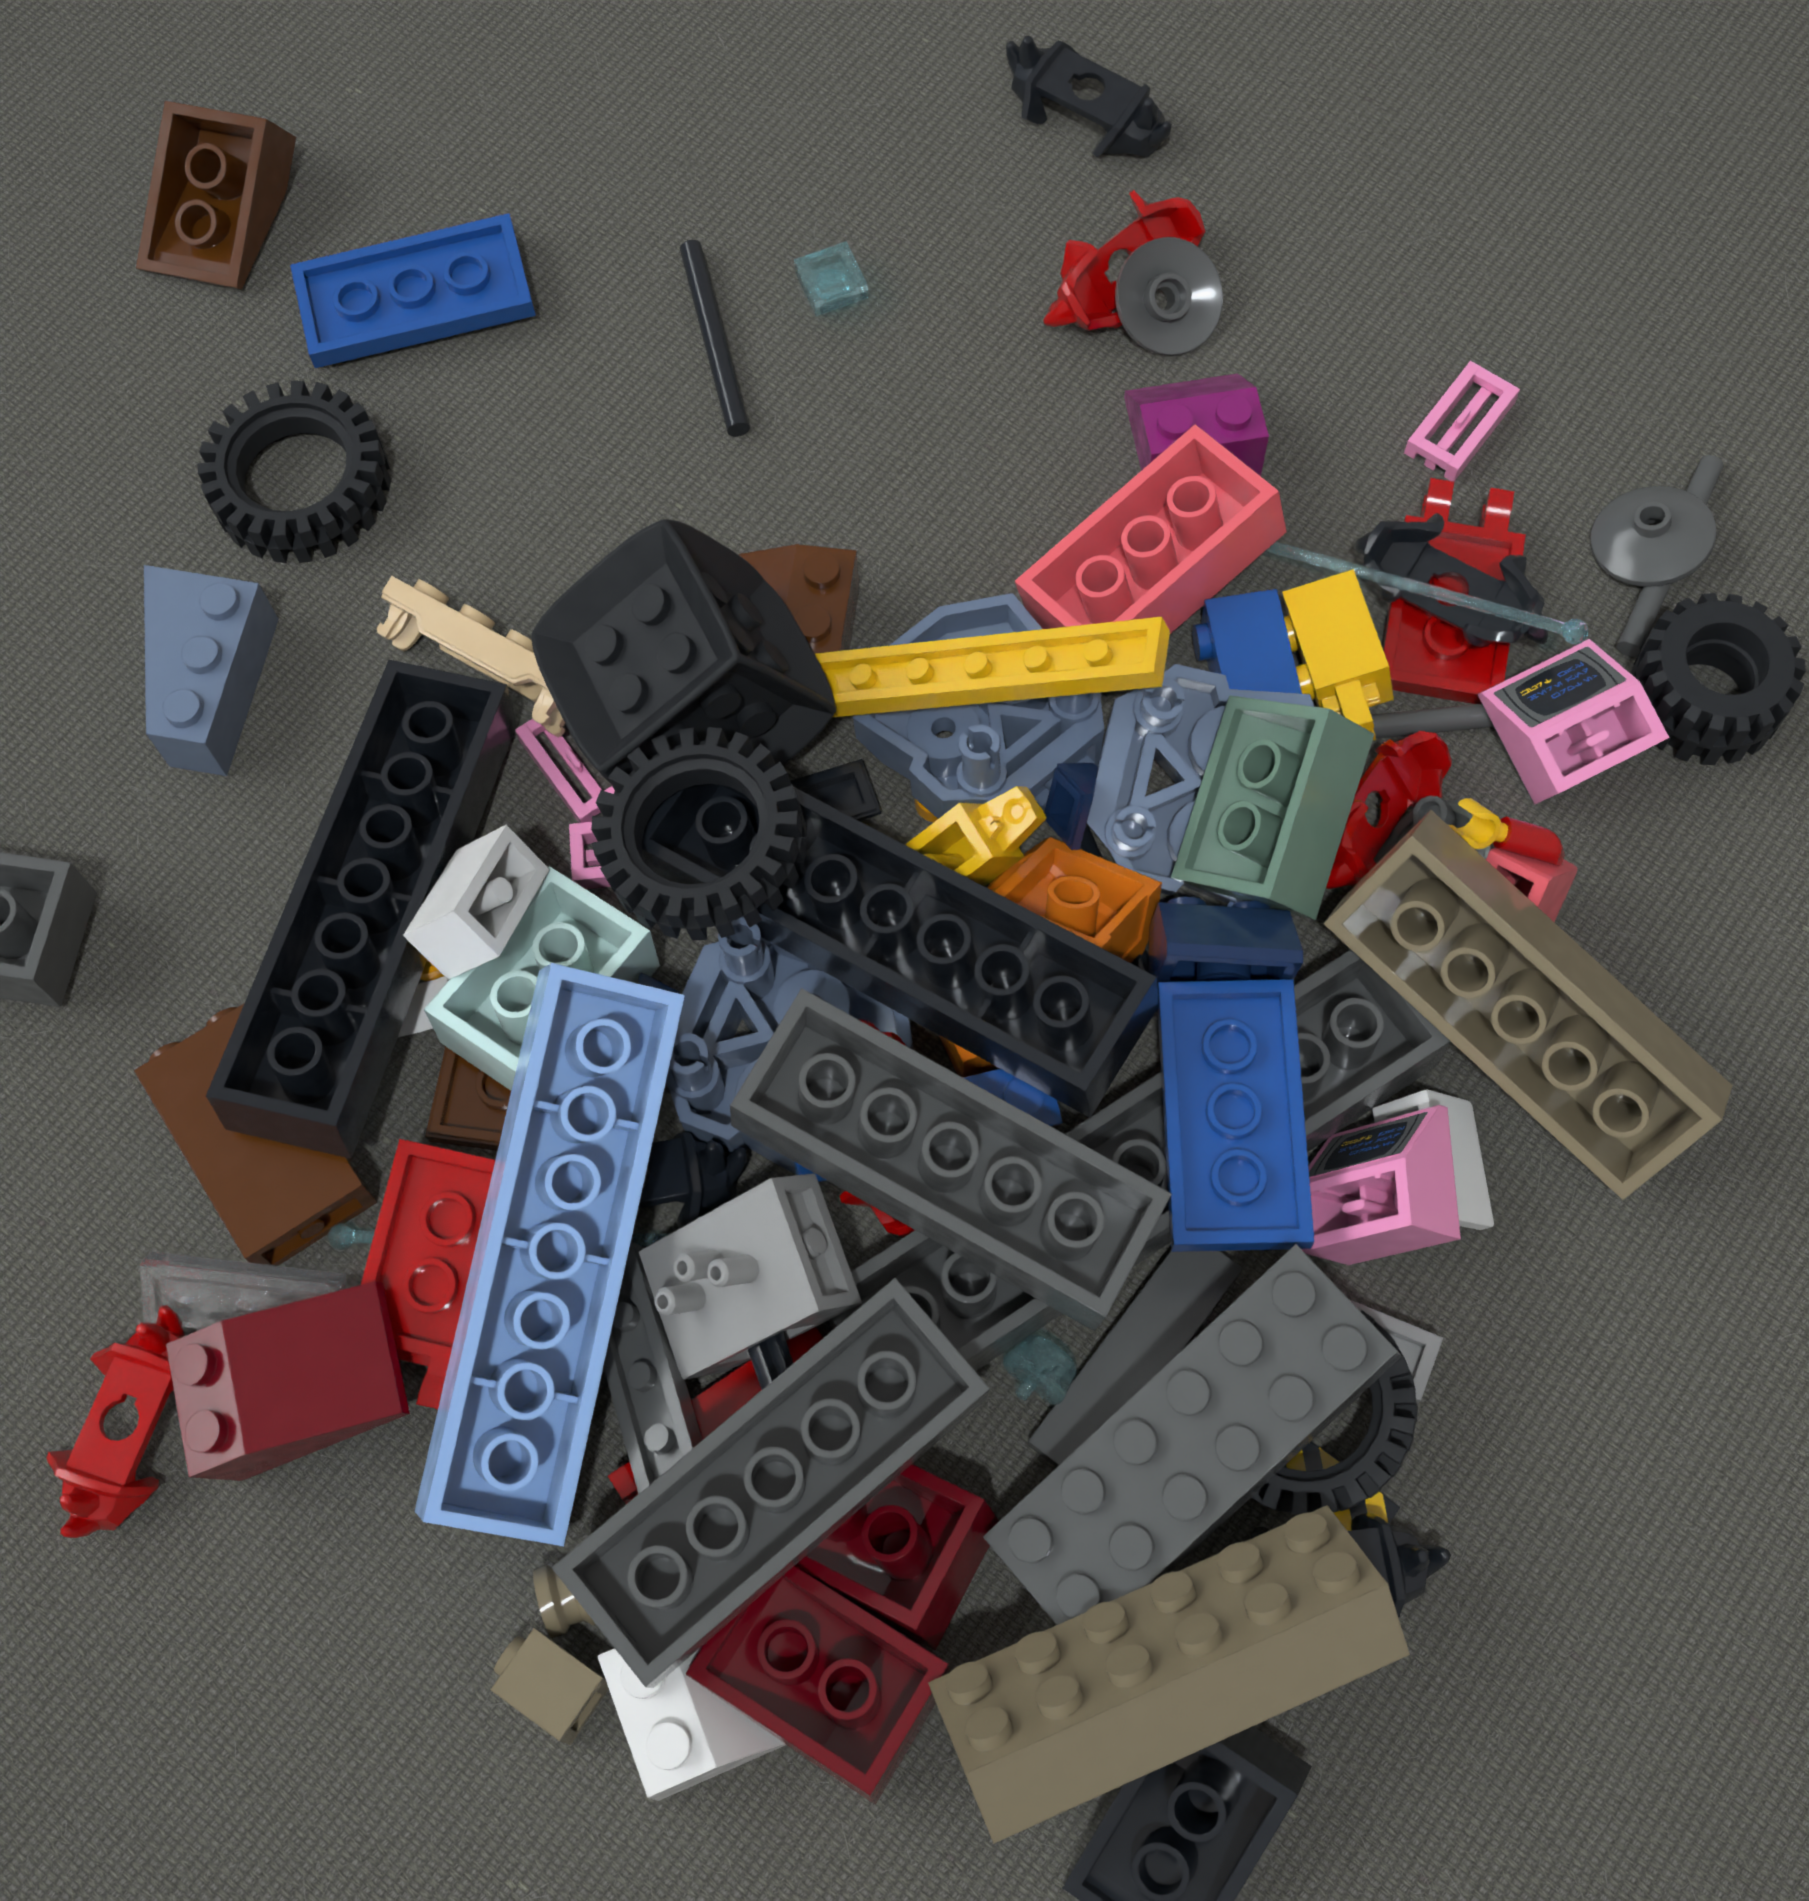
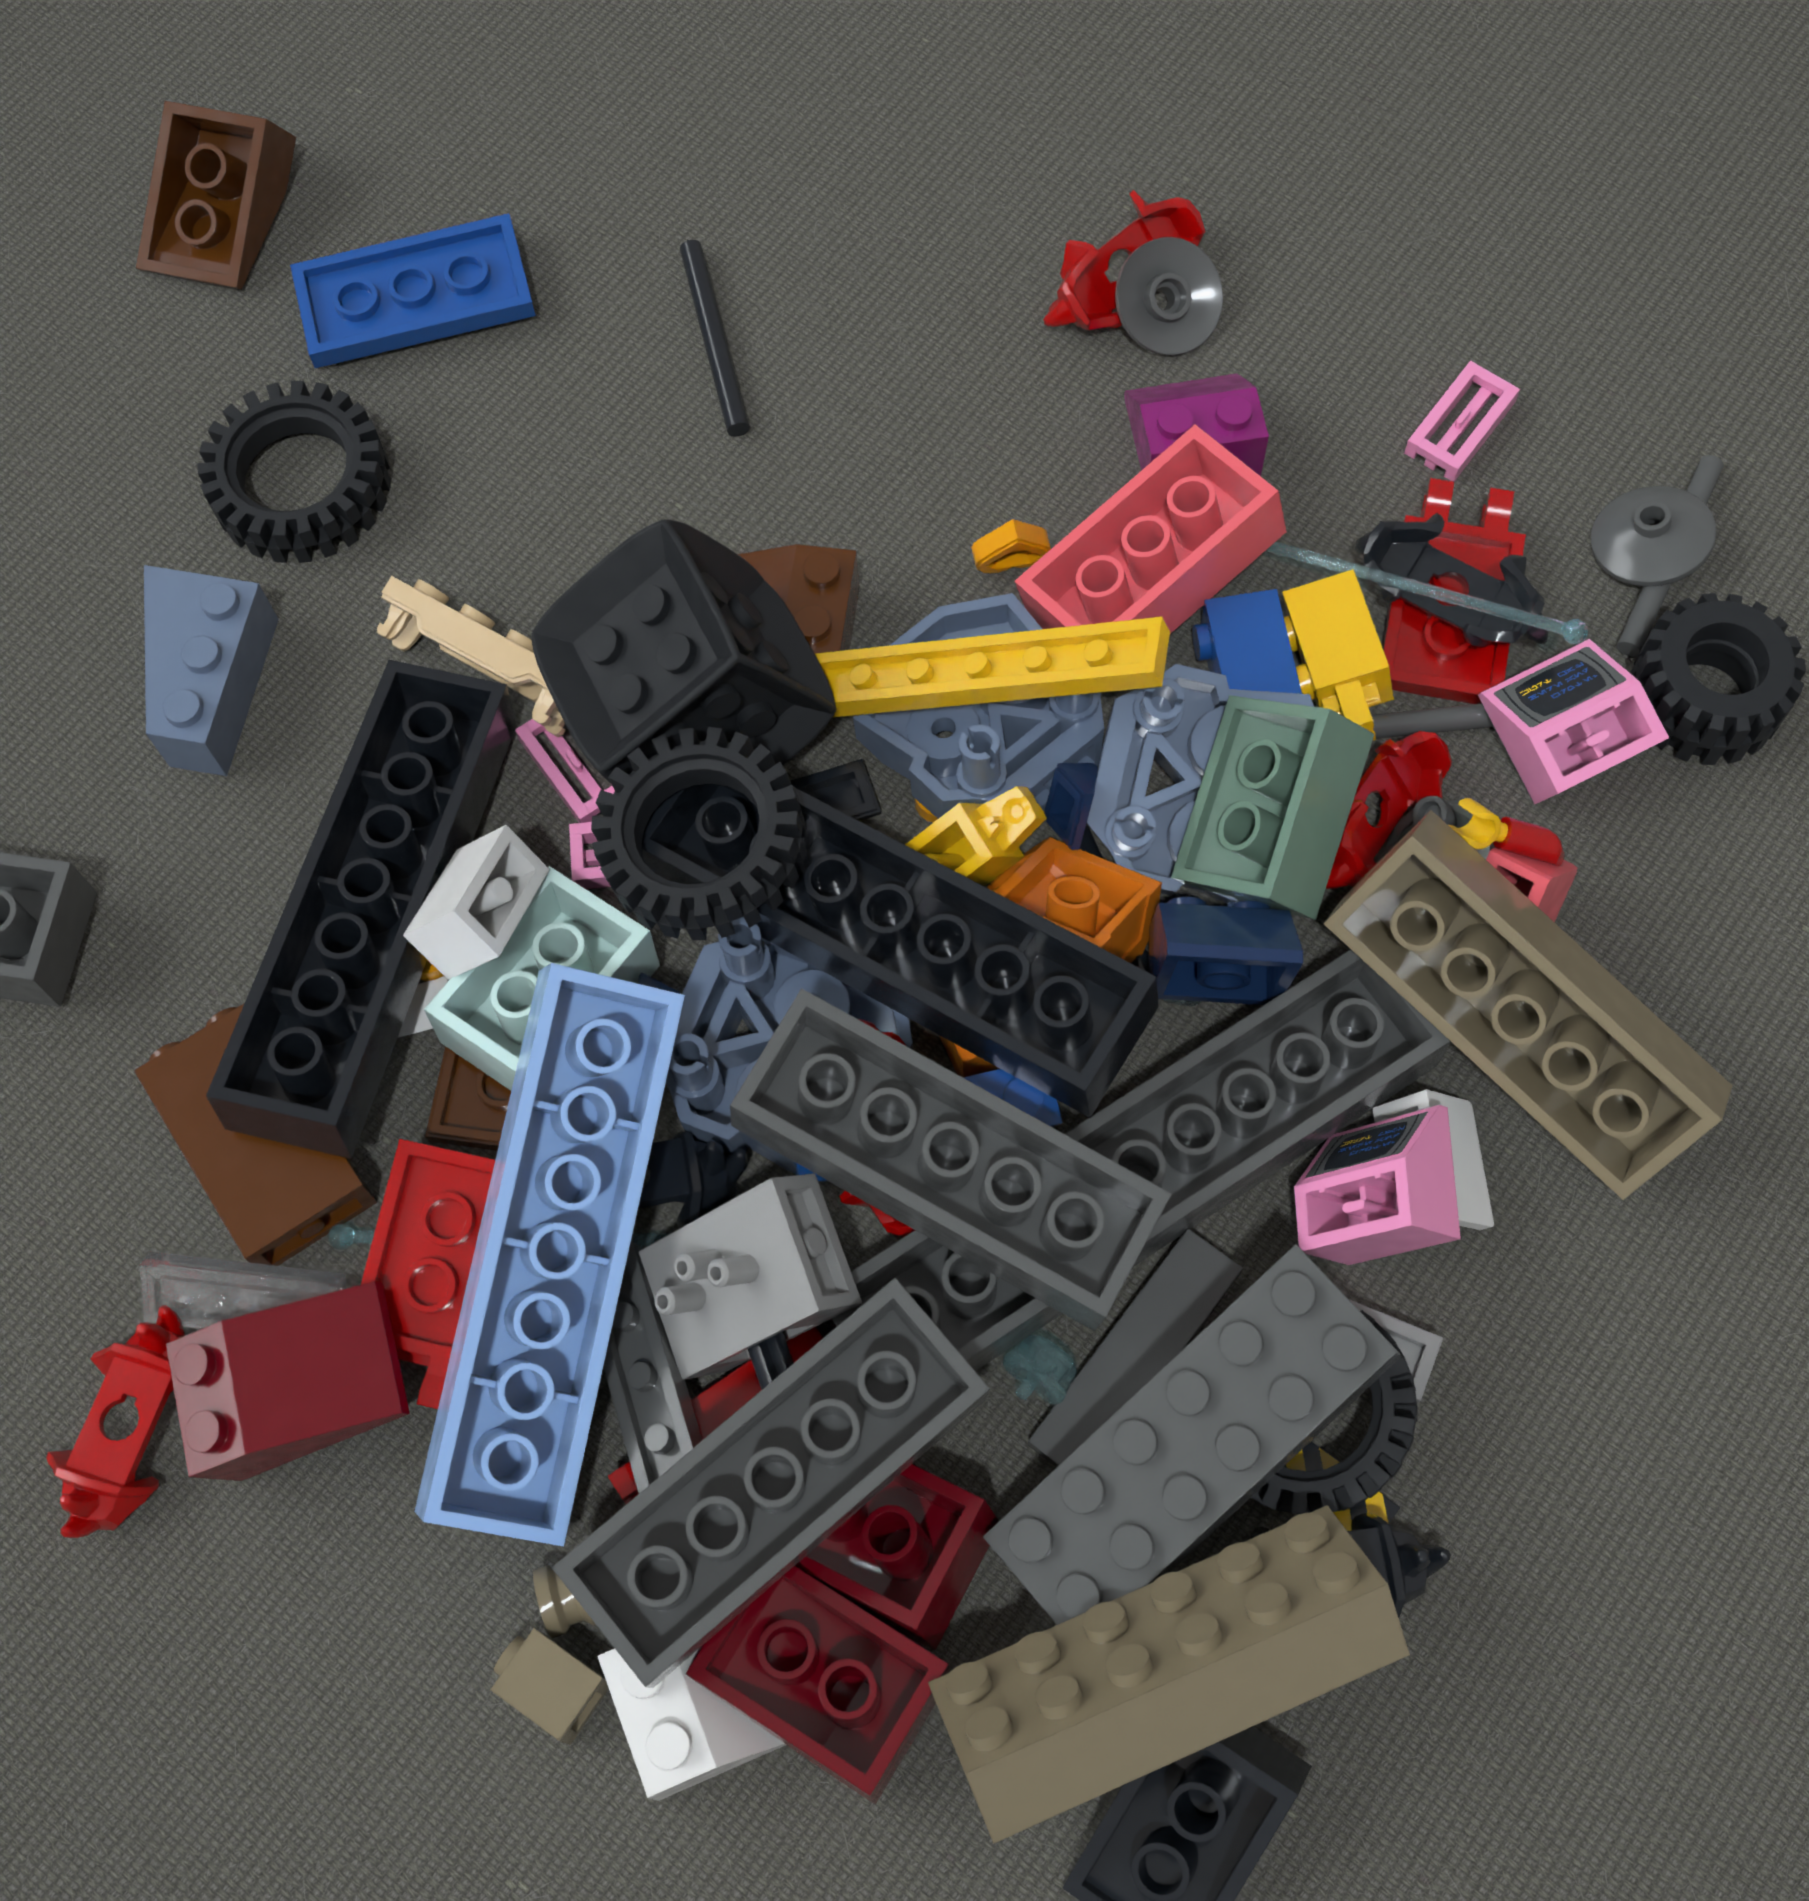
(831, 278): clear light blue plate -> none
(1010, 546): none -> light orange tile
(1123, 109): black piece -> none
(1234, 1116): blue plate -> none

